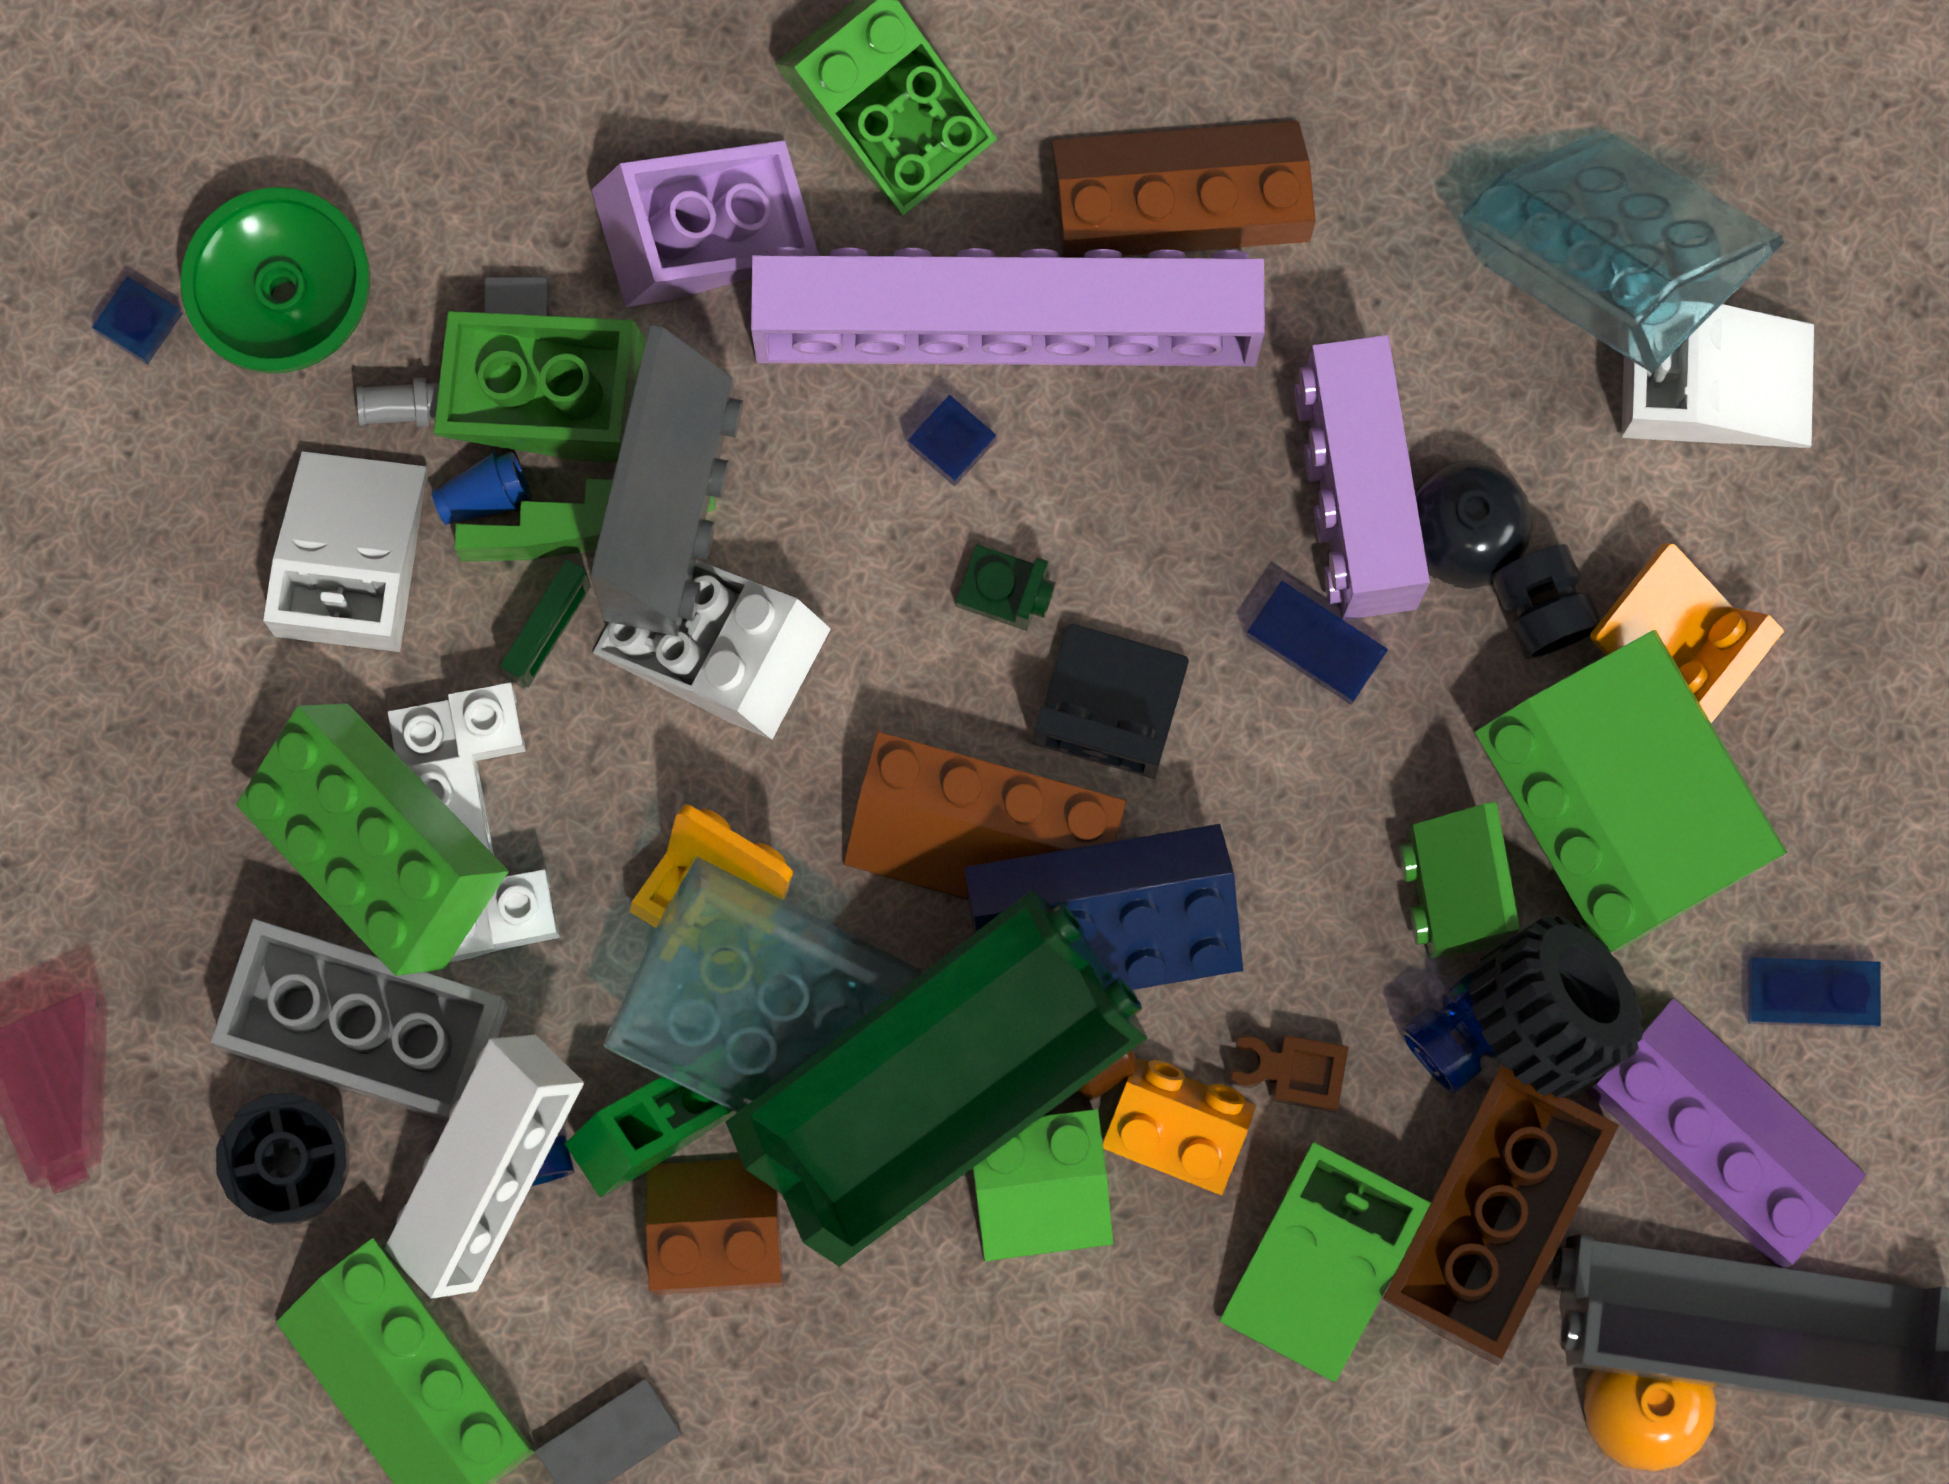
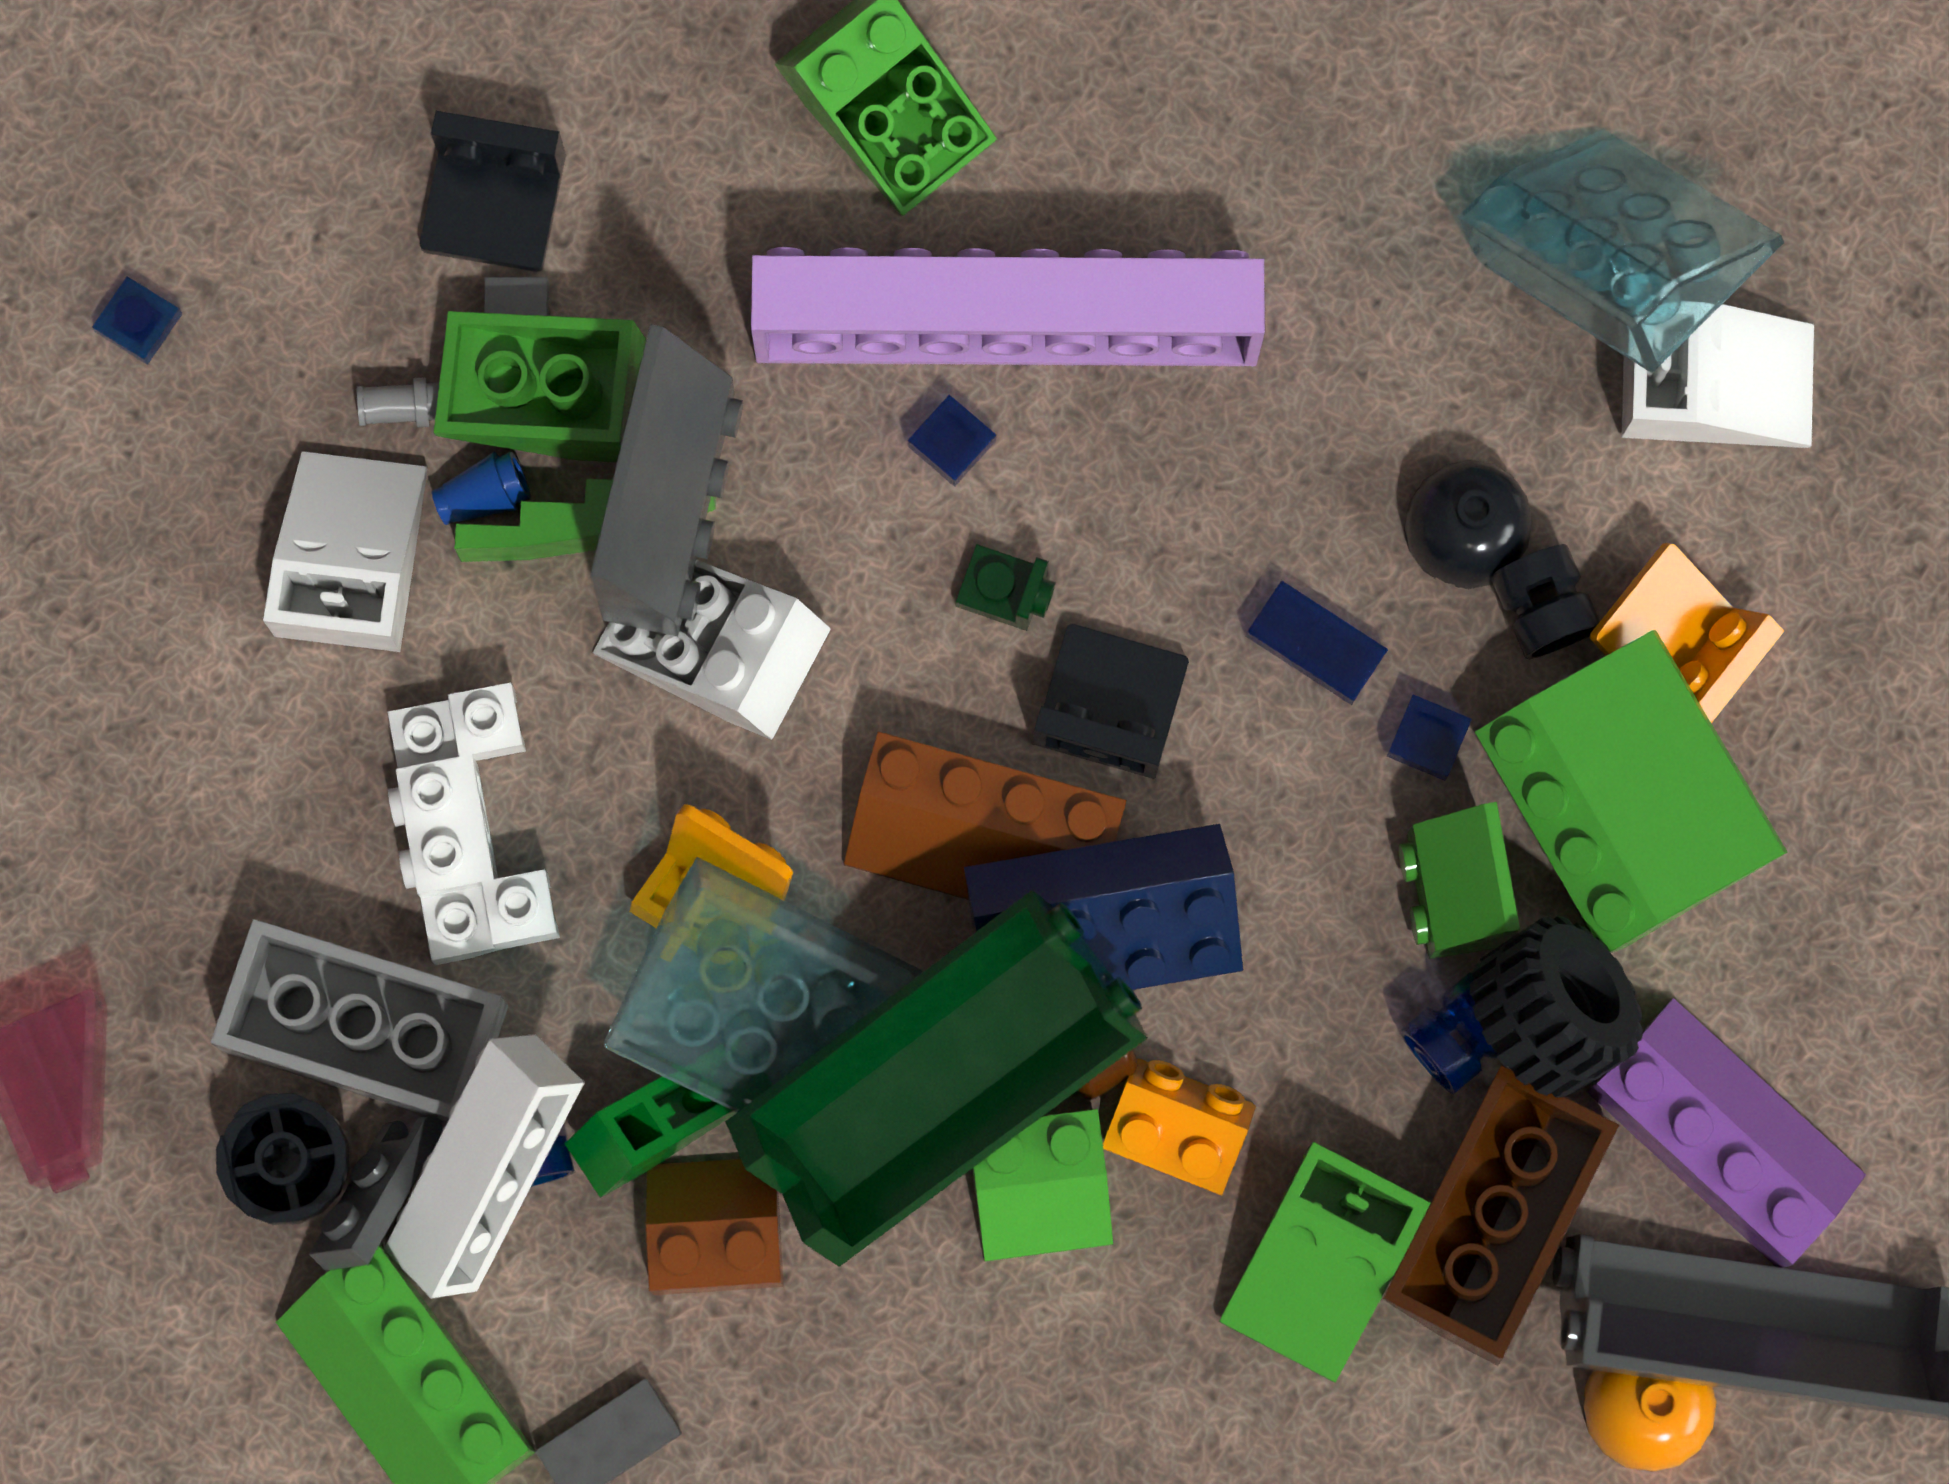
(252, 249): green dish -> none
(371, 838): bright green brick -> none
(375, 1193): none -> dark grey hinge
(492, 191): none -> black bracket
(546, 624): dark green tile -> none
(699, 219): lavender slope -> none
(1184, 189): dark orange slope -> none
(1304, 1072): reddish brown plate -> none
(1364, 478): lavender brick -> none
(1429, 737): none -> clear blue plate
(1814, 992): clear blue plate -> none

